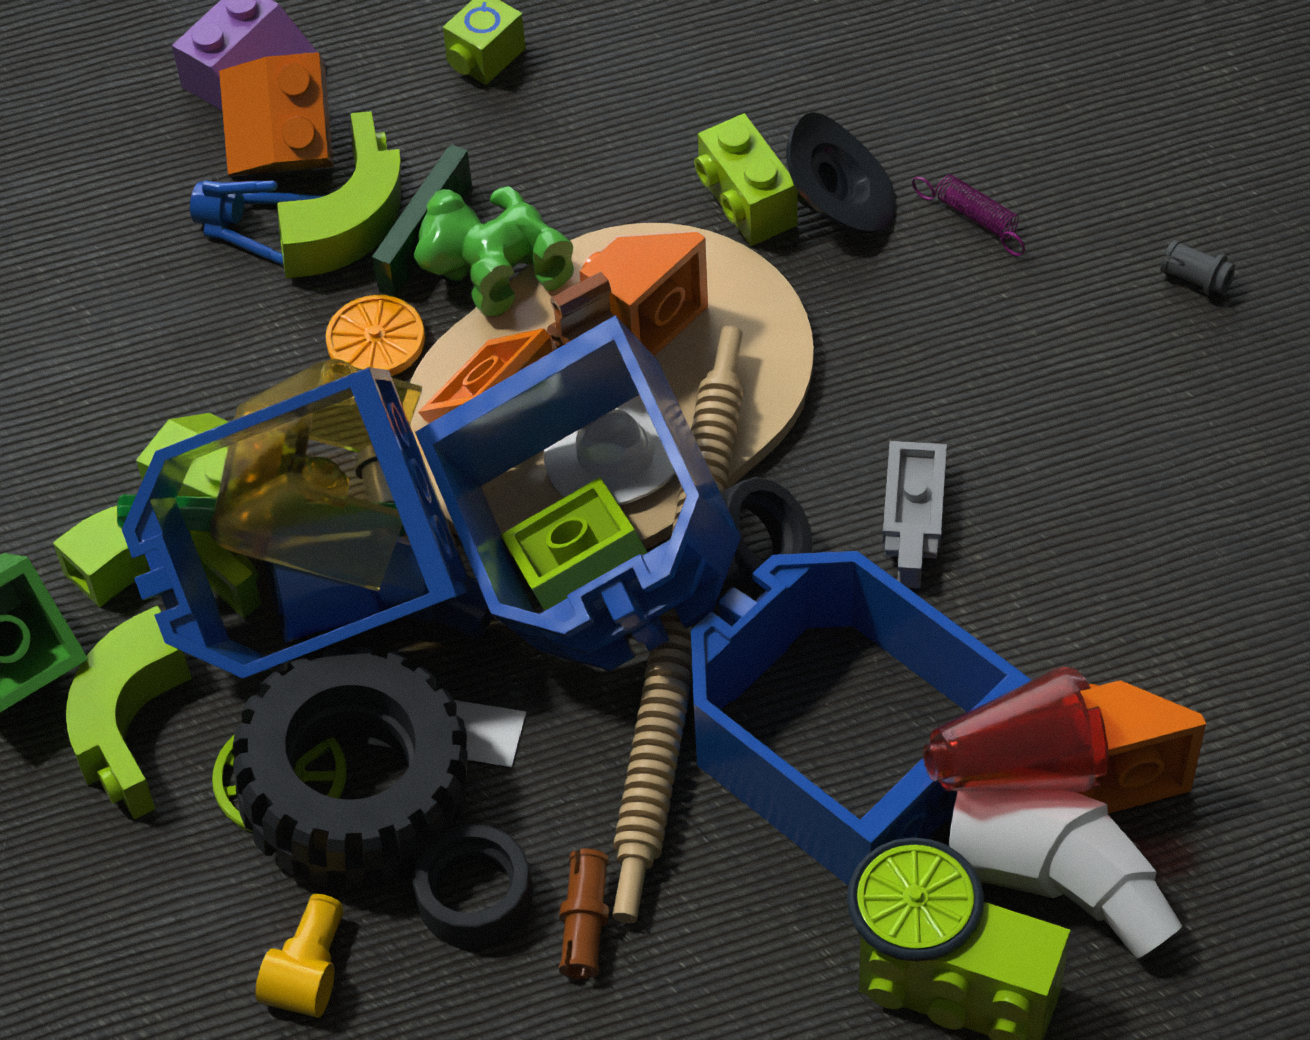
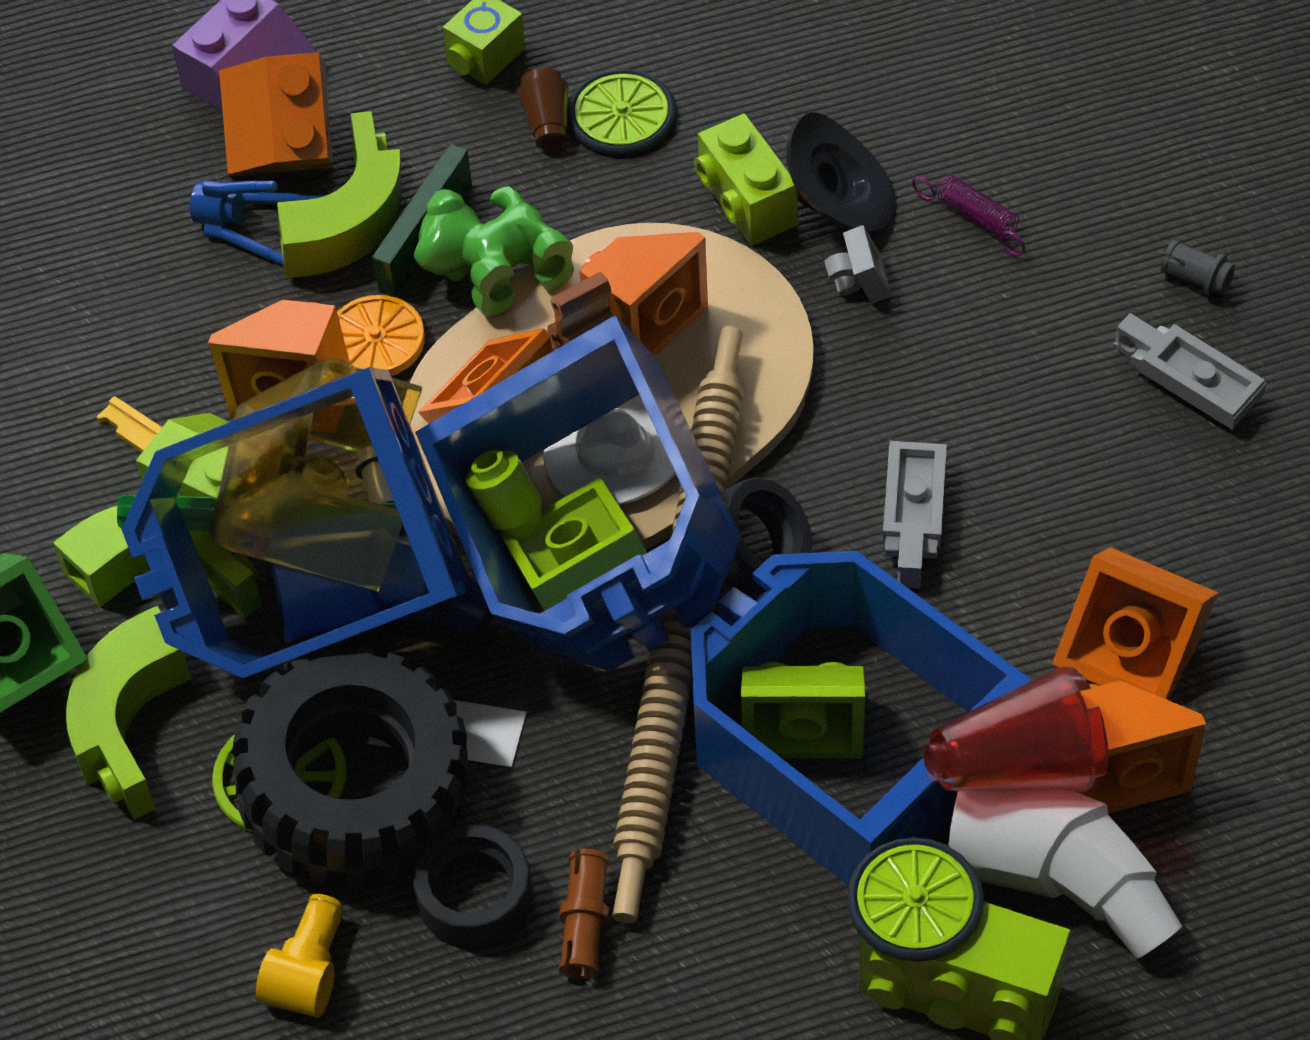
(130, 423): none -> yellow piece
(274, 347): none -> orange slope
(505, 492): none -> lime brick
(545, 105): none -> reddish brown cone
(621, 112): none -> lime wheel
(805, 709): none -> lime slope
(859, 267): none -> light grey tile
(1134, 624): none -> orange slope
(1190, 369): none -> light grey hinge

